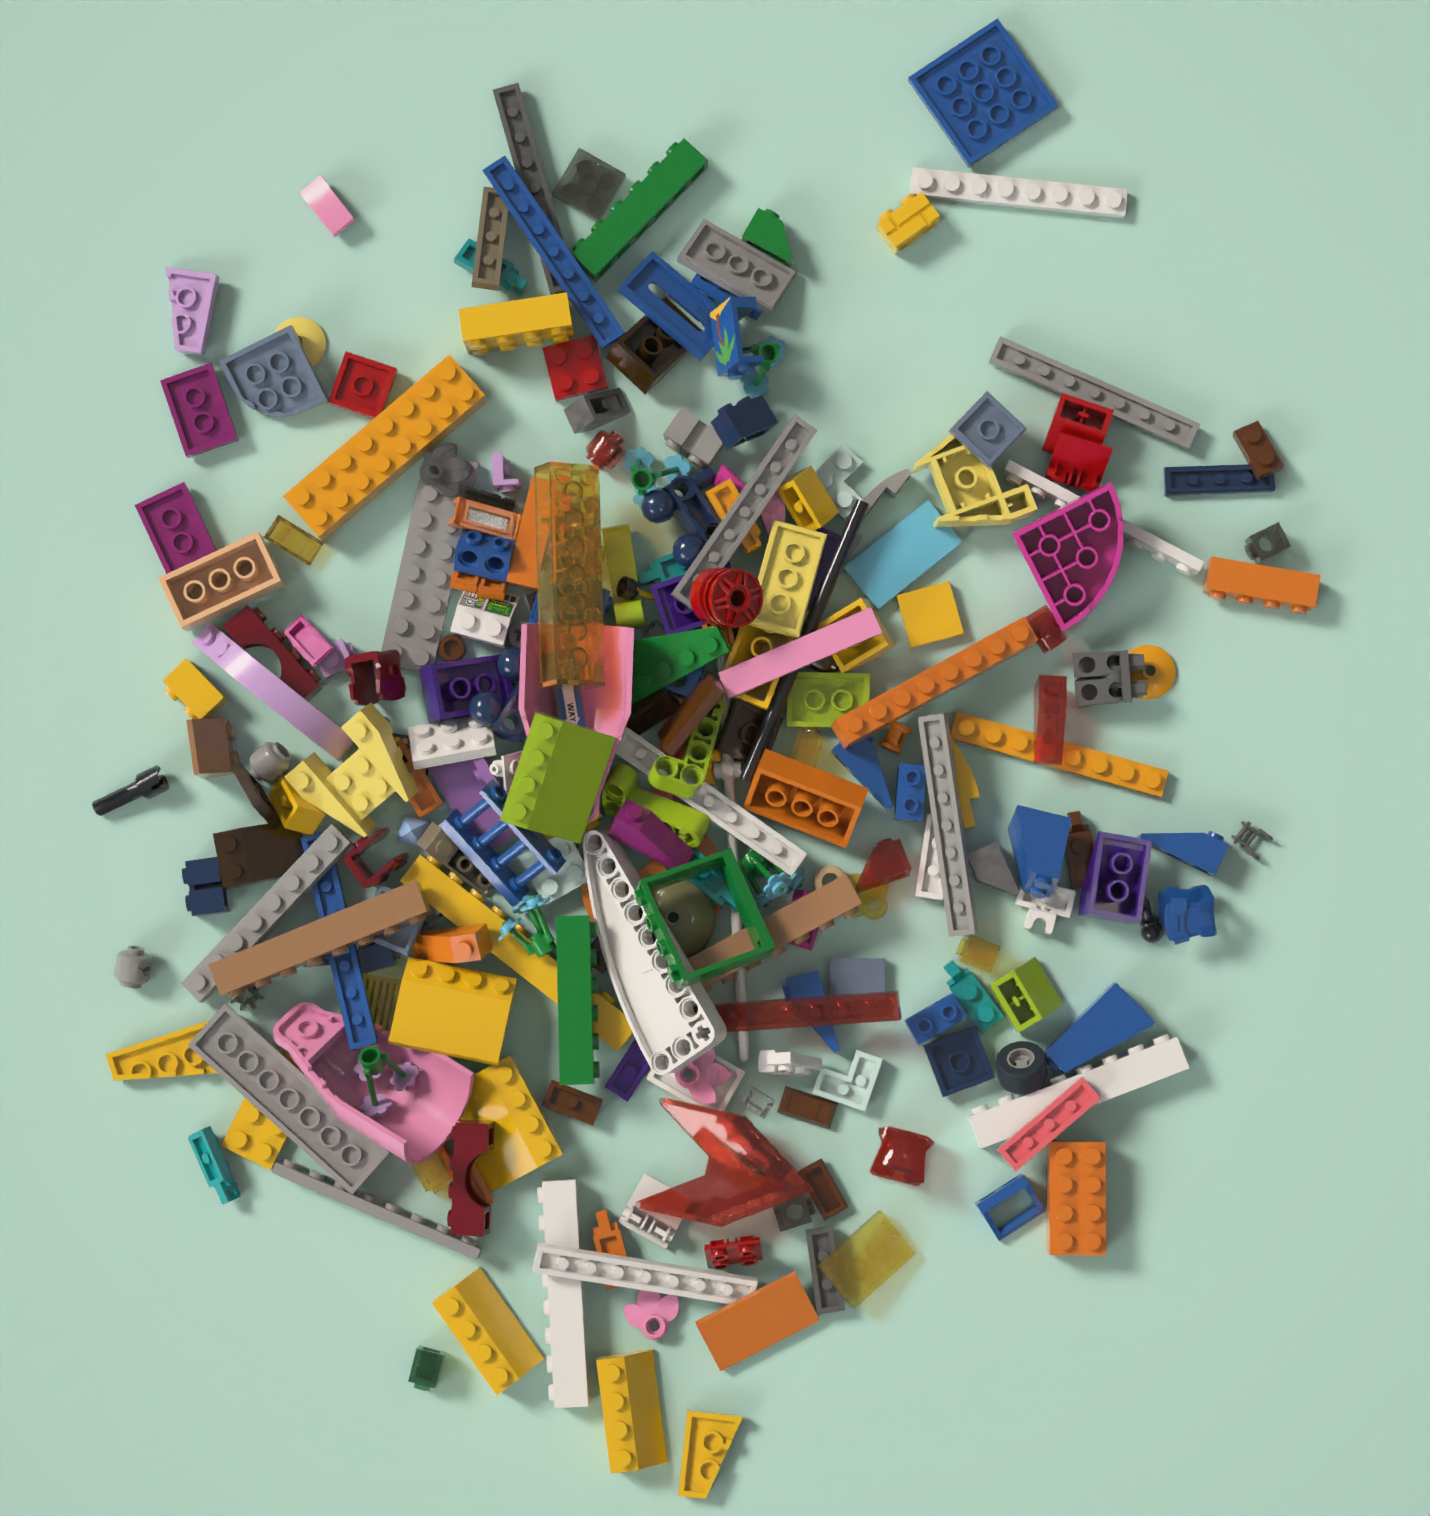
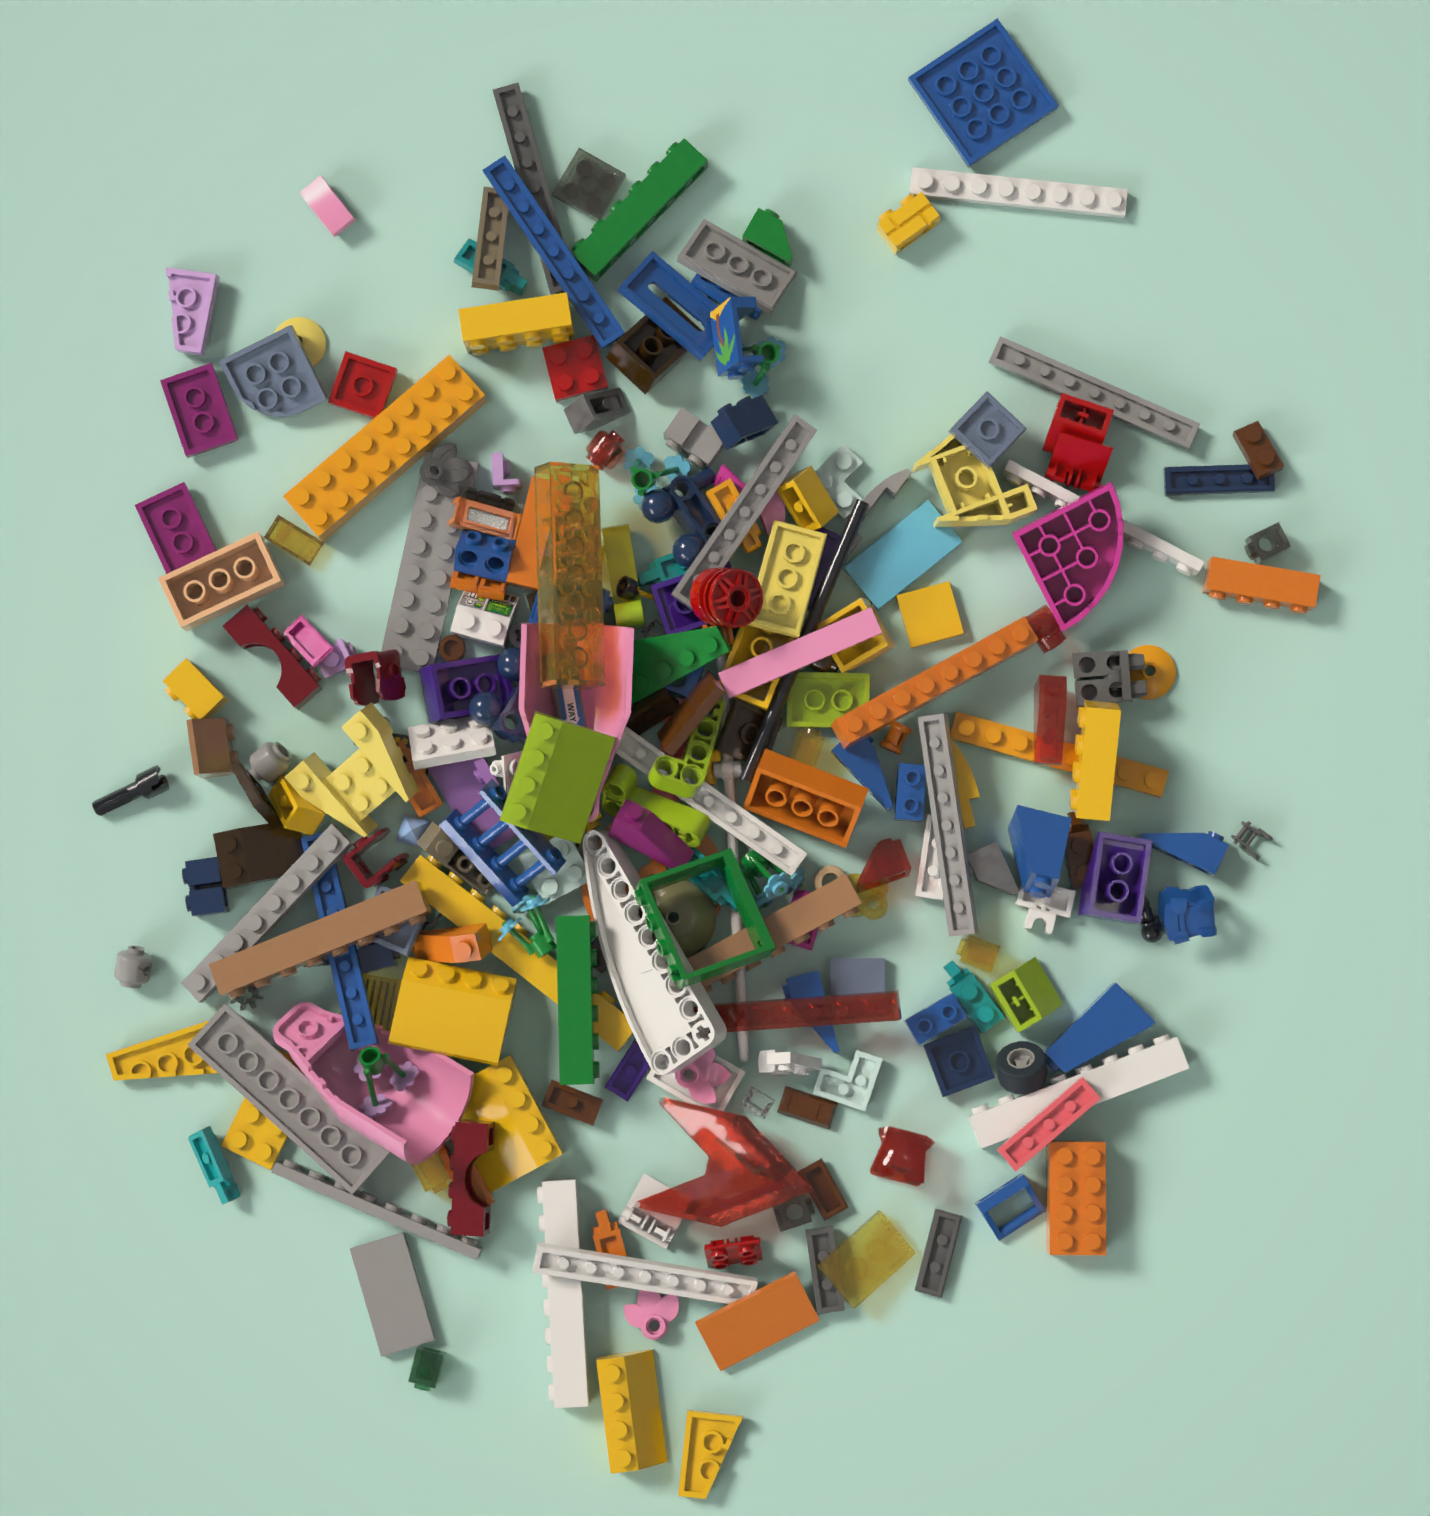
(273, 691): lavender arch -> none
(392, 1294): none -> light grey tile
(488, 1330): yellow slope -> none
(938, 1253): none -> dark grey tile
(1096, 760): none -> yellow brick

